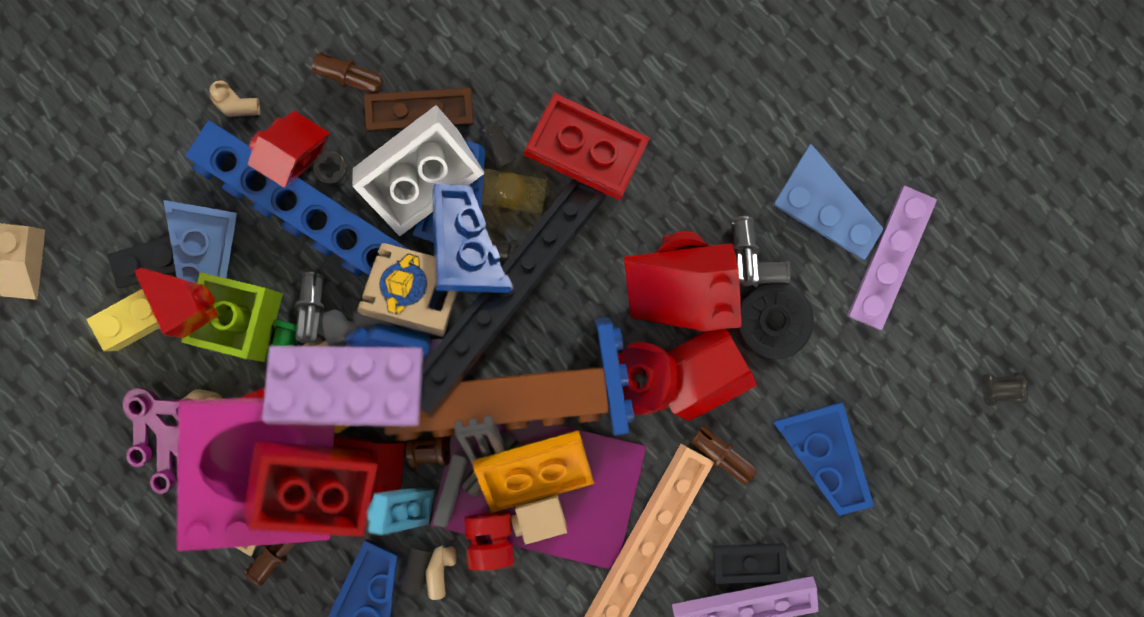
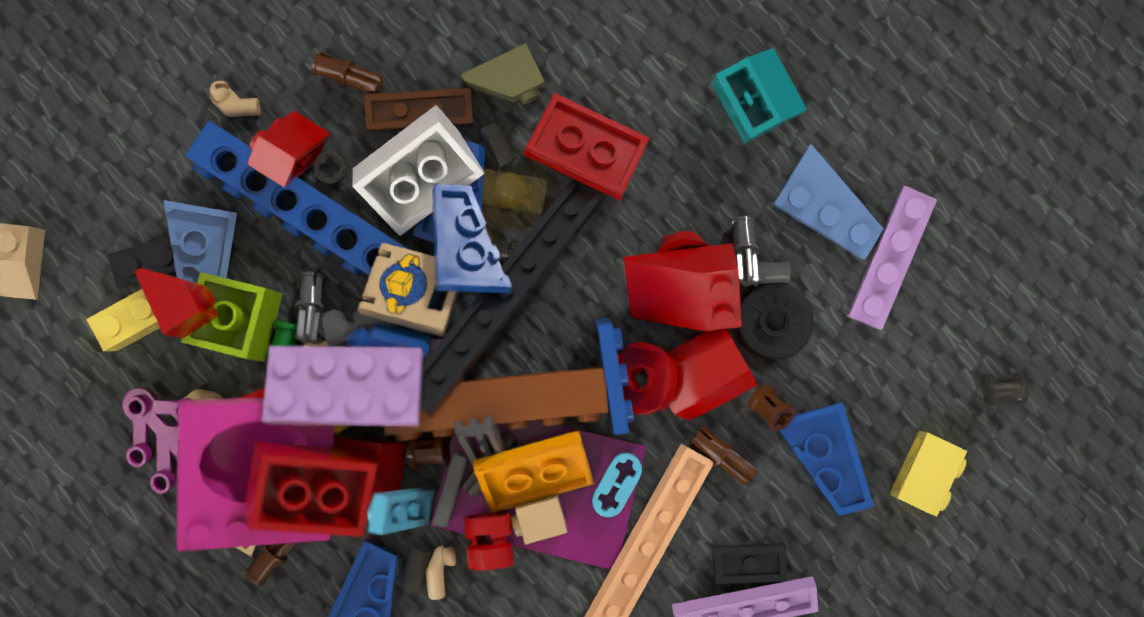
(508, 77): none -> olive slope
(624, 489): none -> medium azure beam
(758, 95): none -> teal slope
(771, 408): none -> reddish brown bush
(929, 473): none -> light yellow brick

